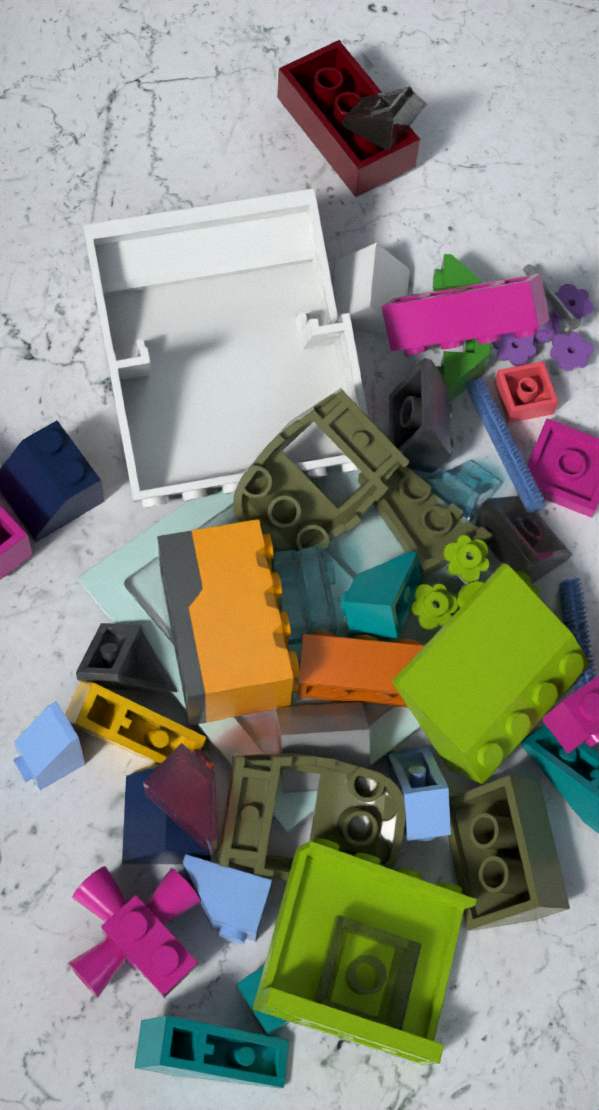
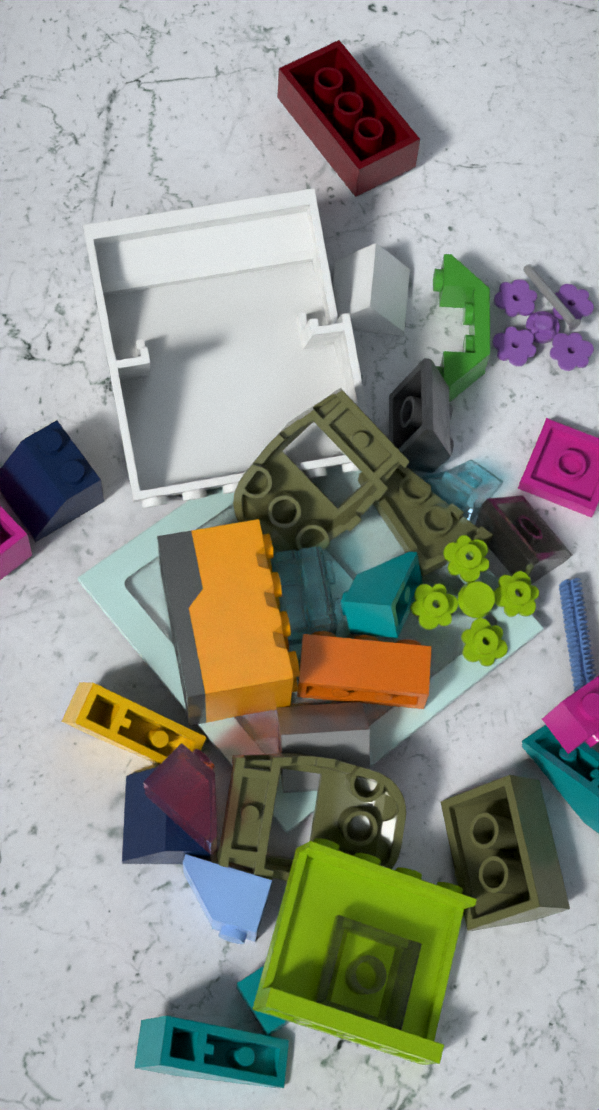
(48, 748): light blue slope -> none
(123, 661): flat silver slope -> none
(135, 932): dark pink brick -> none
(384, 116): clear smoke slope -> none
(423, 793): light blue slope -> none
(466, 313): dark pink brick -> none
(490, 675): lime slope -> none
(505, 445): medium blue axle -> none
(525, 392): coral piece -> none

